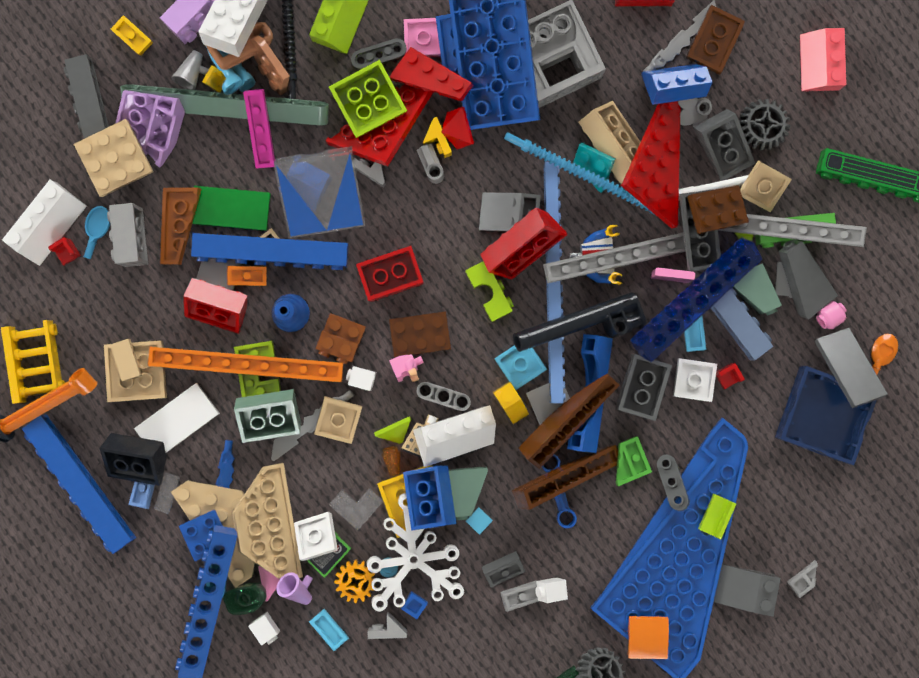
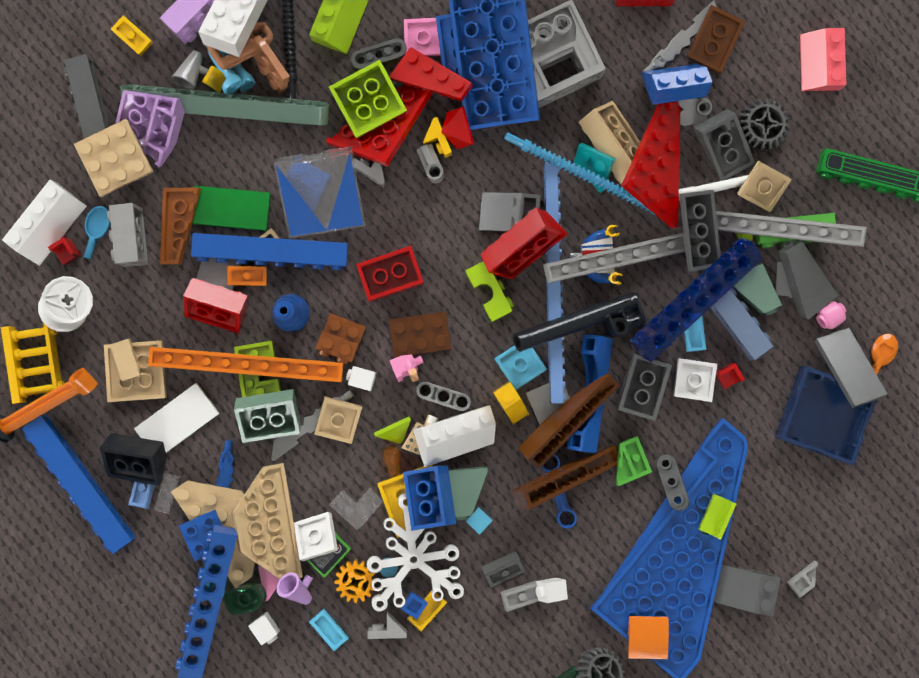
(65, 304): none -> white piece
(259, 128): dark pink plate -> none
(429, 612): none -> yellow tile
(673, 275): bright pink tile -> none
(718, 209): reddish brown plate -> none

